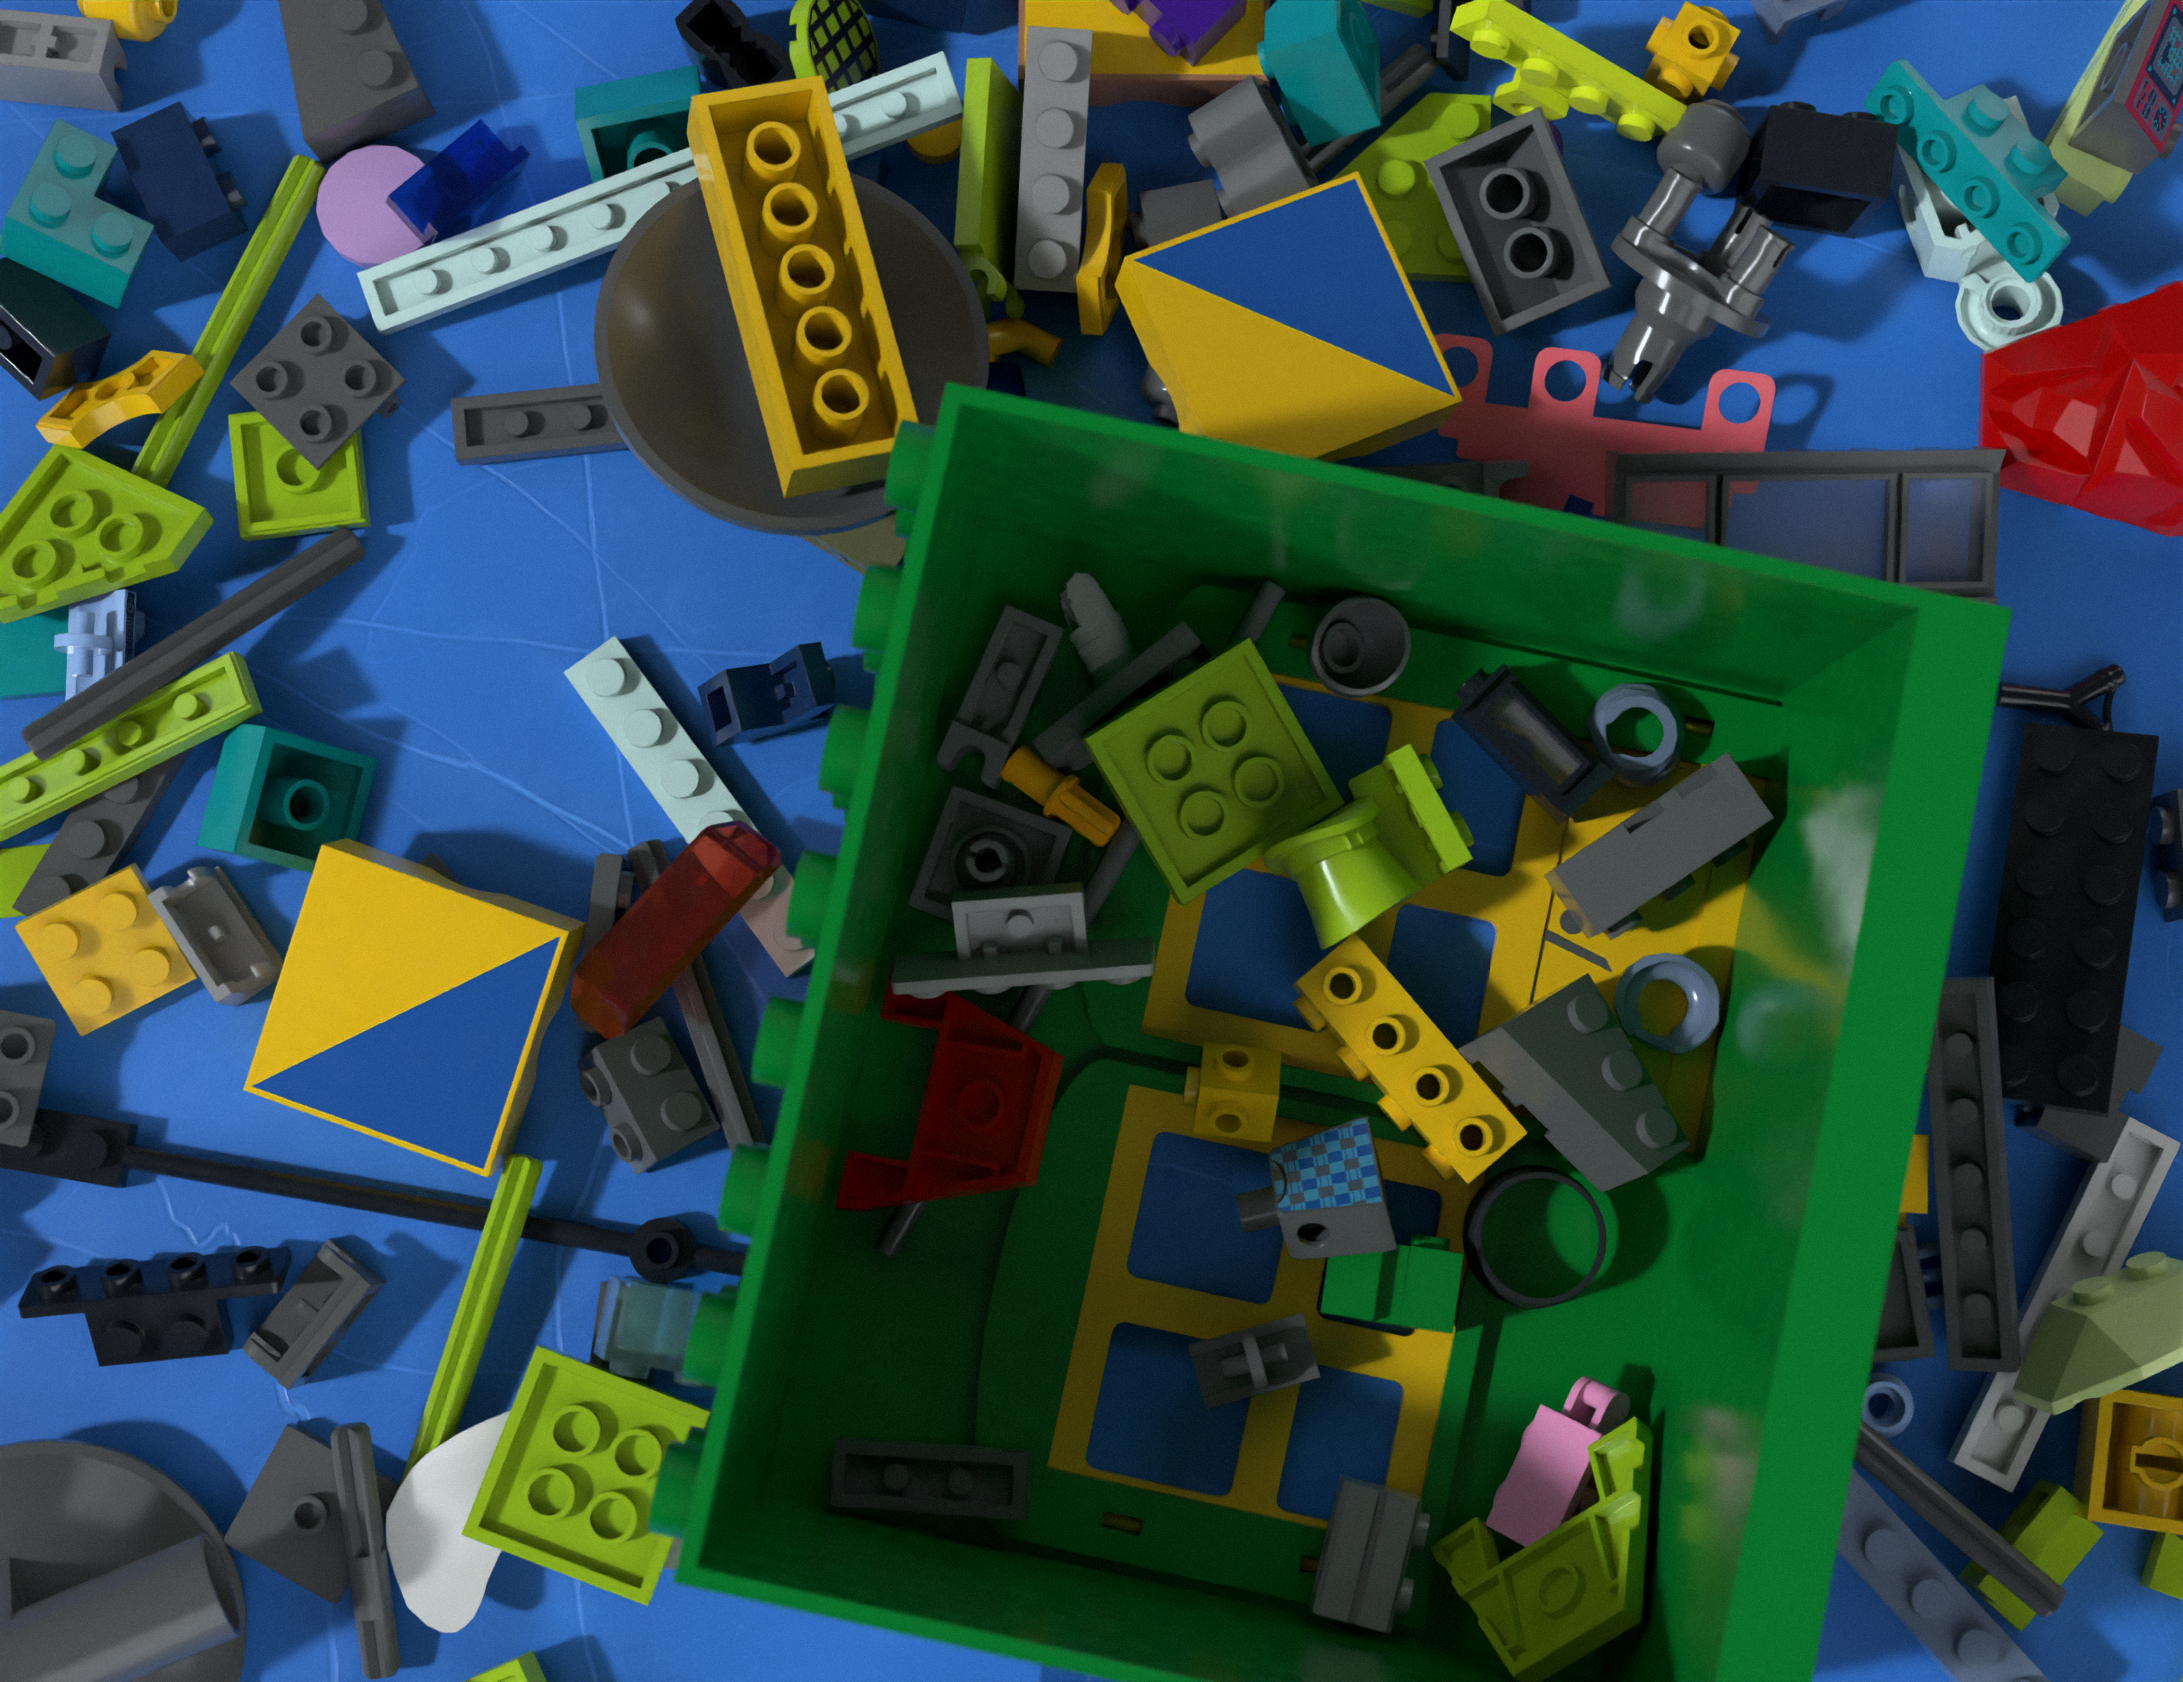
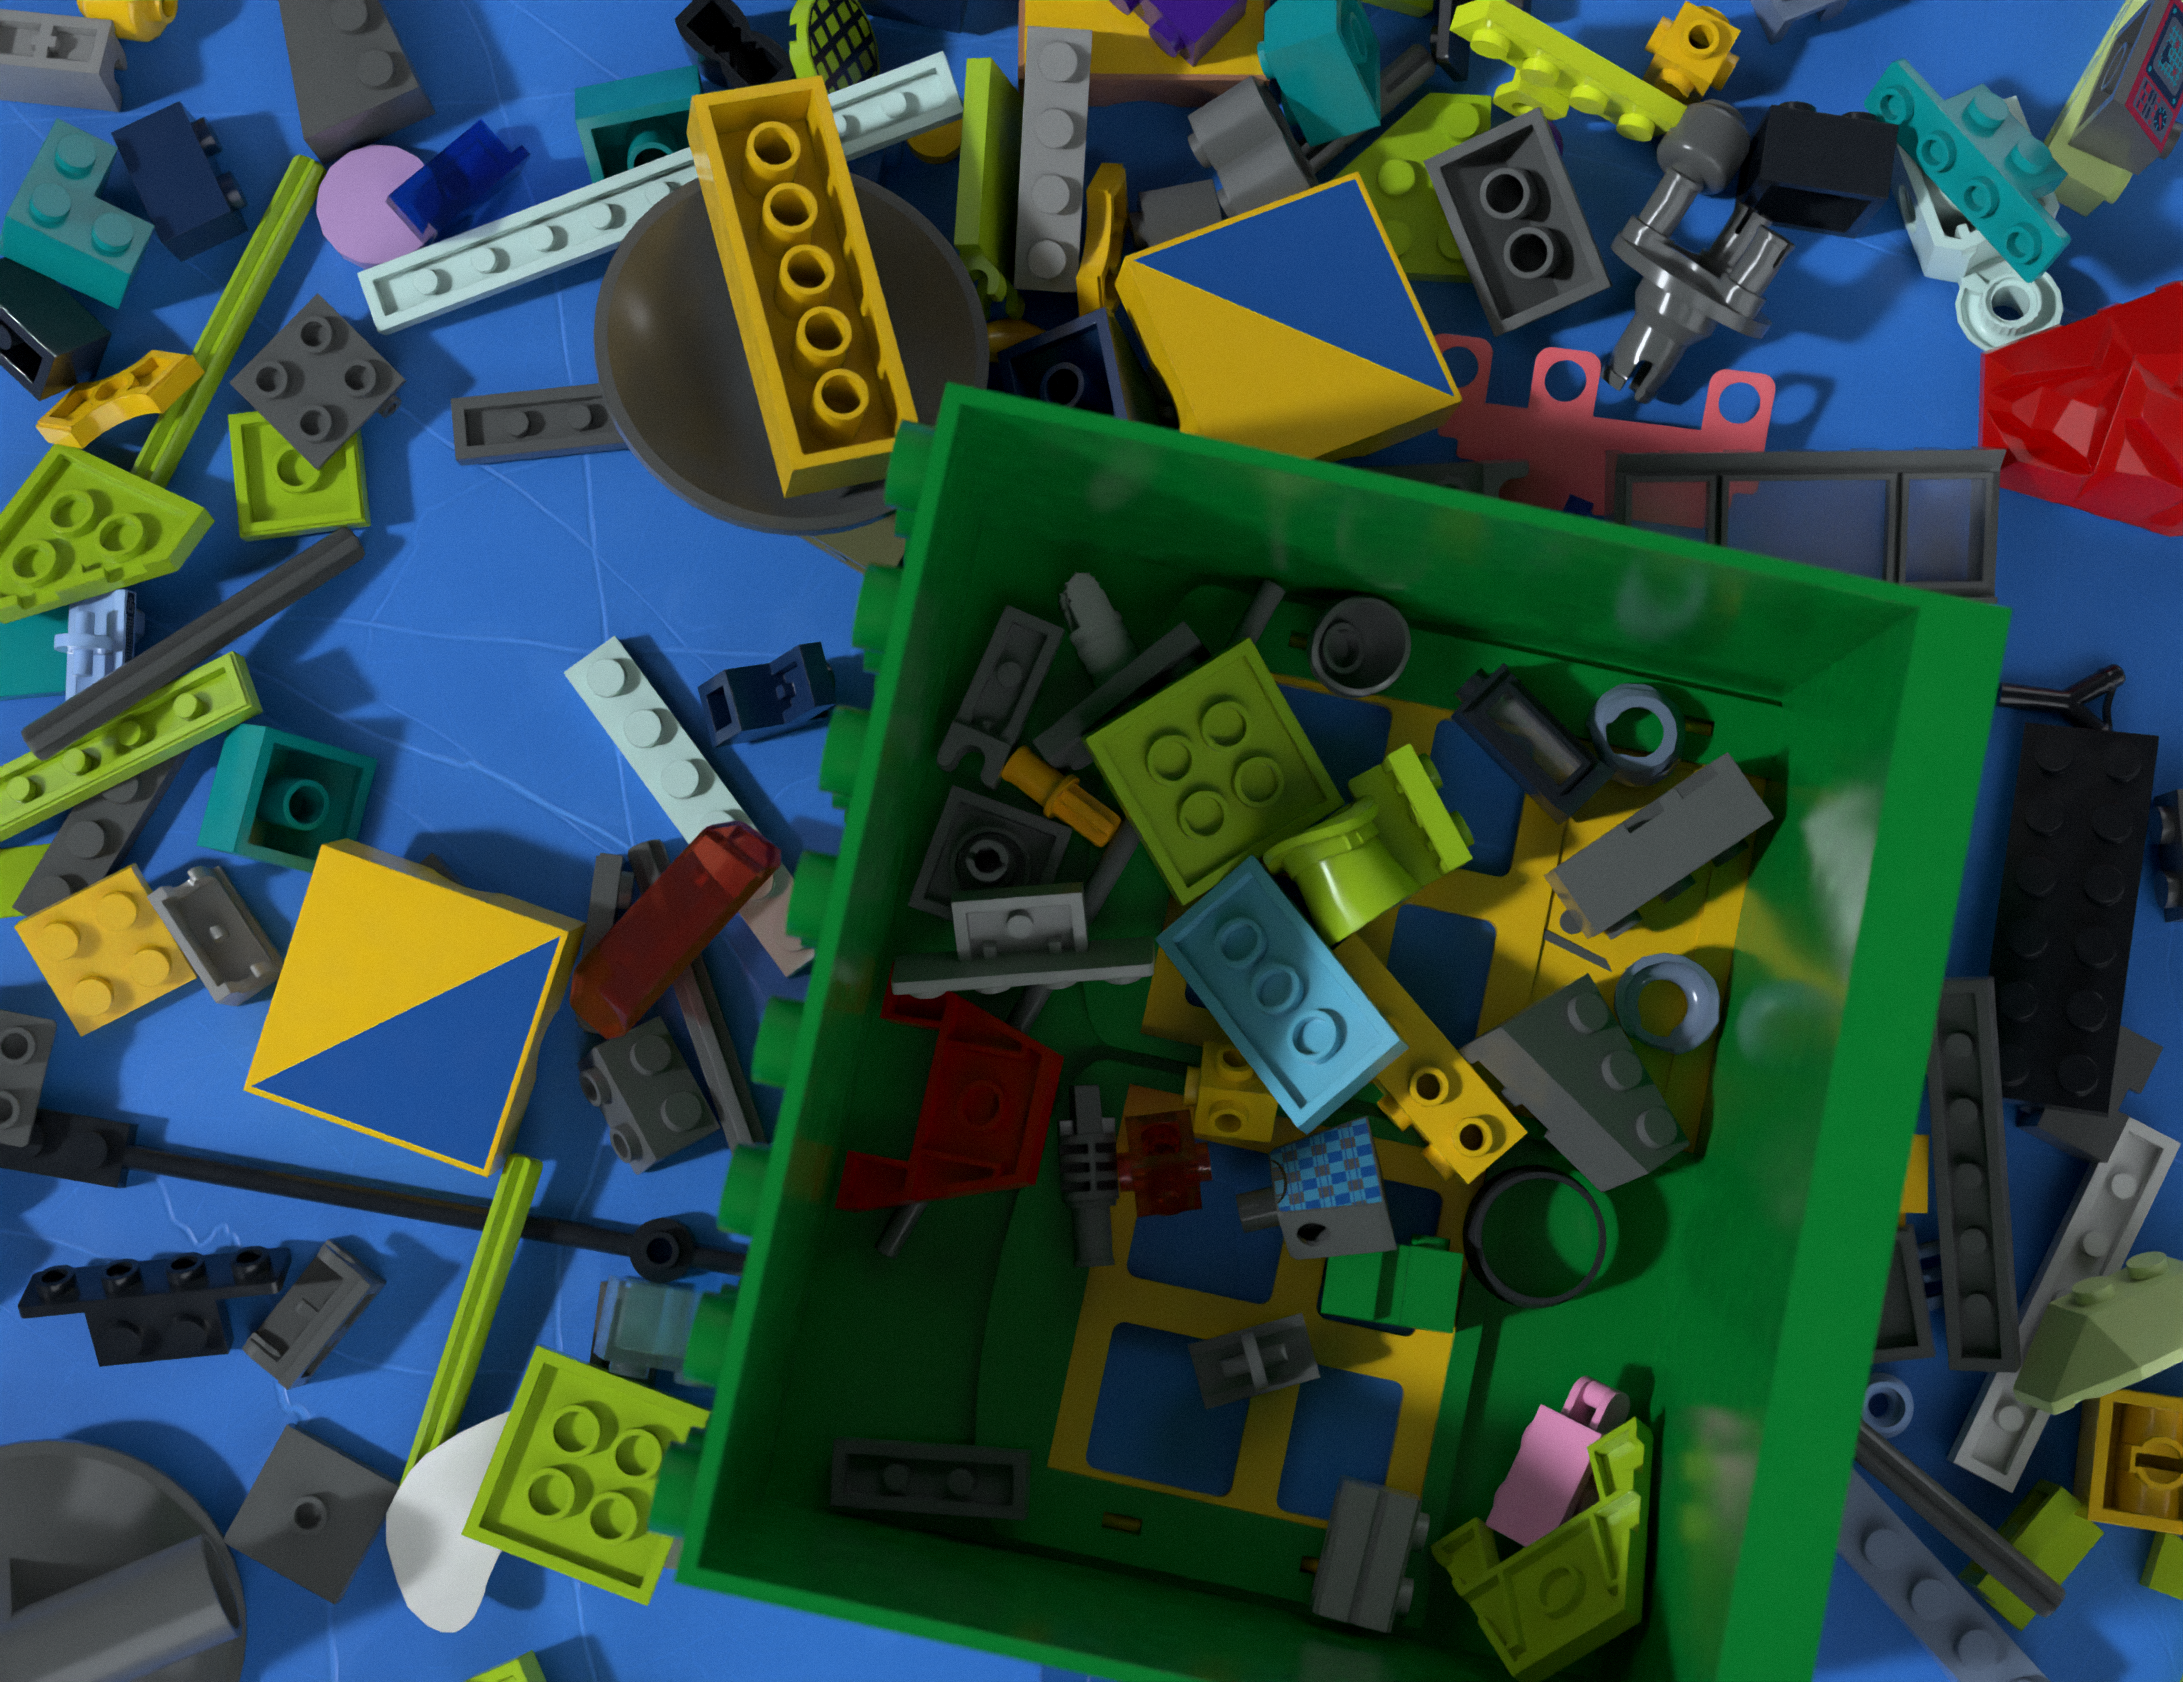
(365, 1550): dark grey axle -> none
(1082, 368): none -> dark blue slope
(1088, 1175): none -> dark grey hinge
(1163, 1163): none -> clear red brick
(1281, 994): none -> medium azure plate

